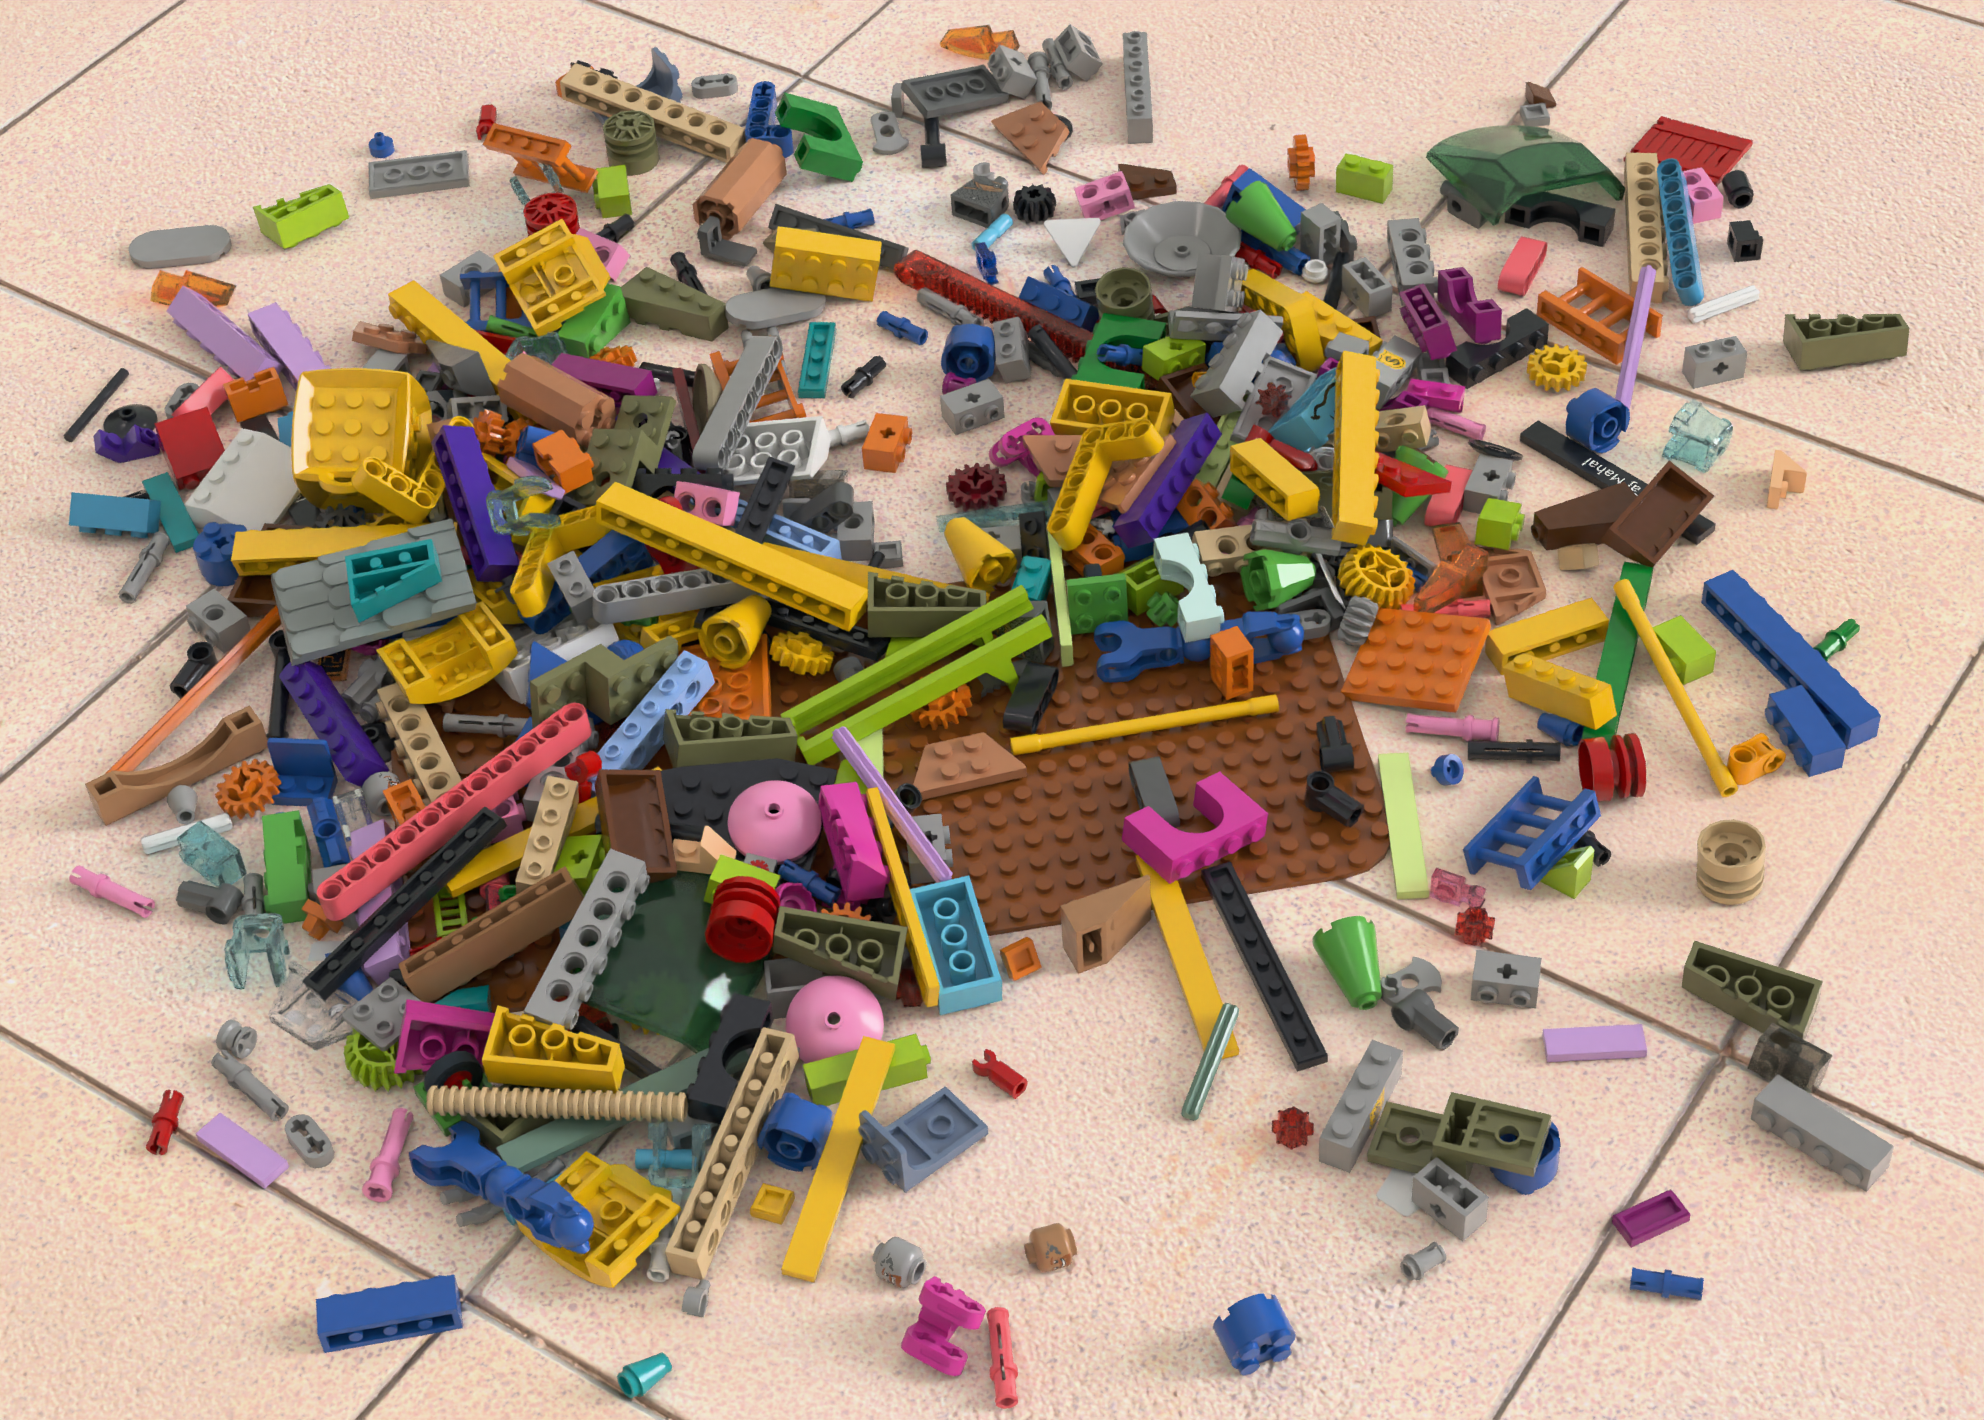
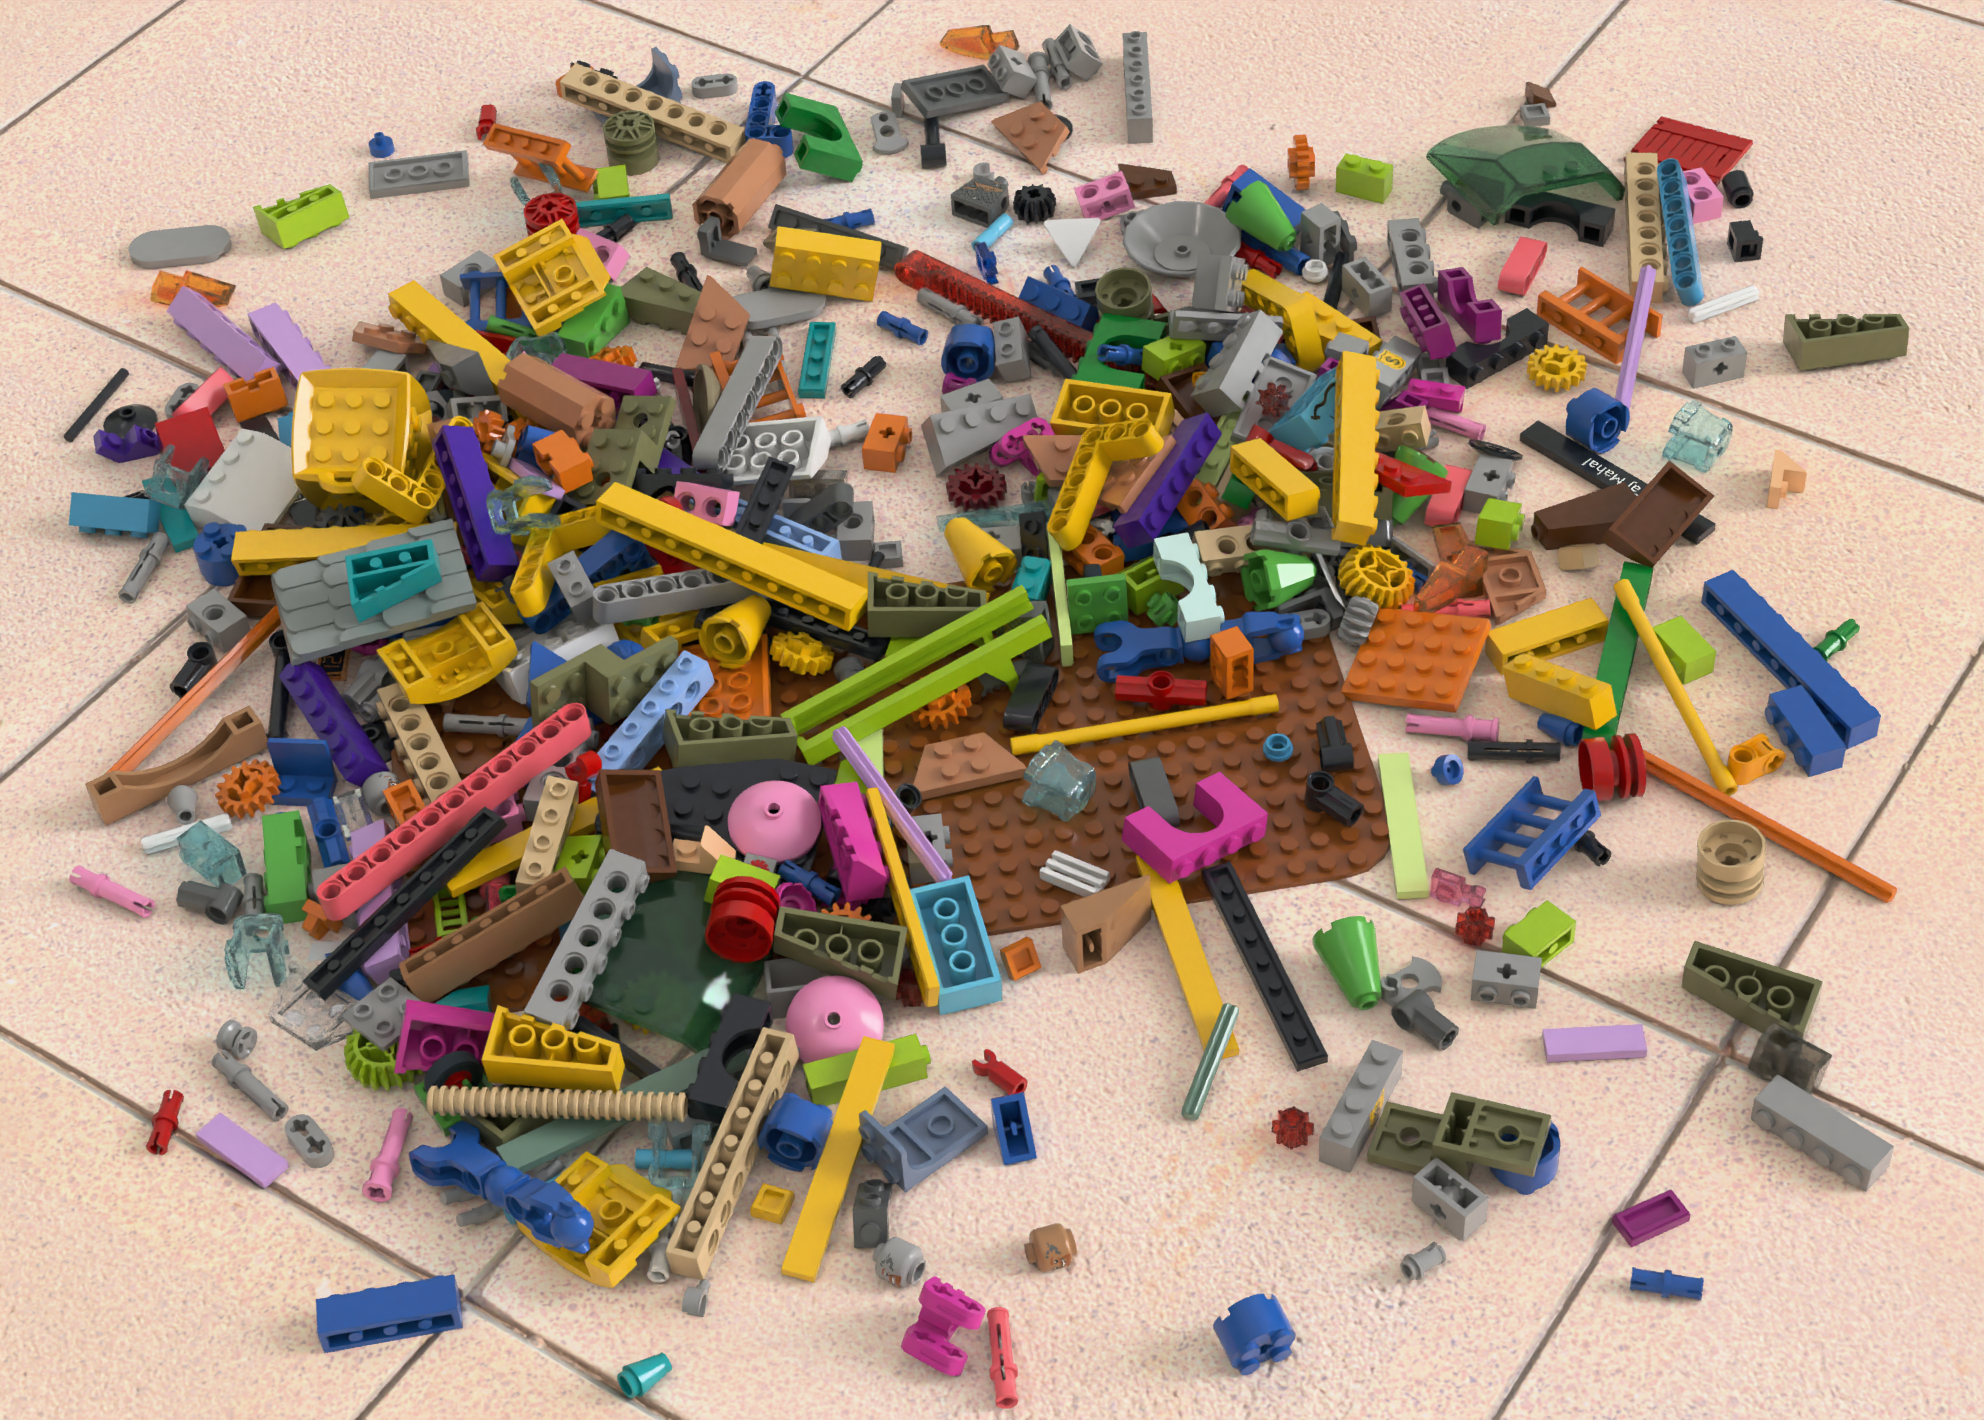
(186, 481): none -> clear light blue piece
(503, 449): none -> light grey piece
(638, 207): none -> teal tile
(715, 326): none -> nougat wing
(871, 1213): none -> dark grey bracket
(972, 430): none -> light grey wedge
(1012, 1128): none -> blue slope
(1059, 781): none -> clear light blue piece
(1077, 872): none -> white tile
(1161, 690): none -> red piece
(1277, 748): none -> dark azure plate
(1397, 1192): white sticker -> none
(1540, 934): none -> lime brick
(1571, 872): lime slope -> none
(1770, 828): none -> orange axle

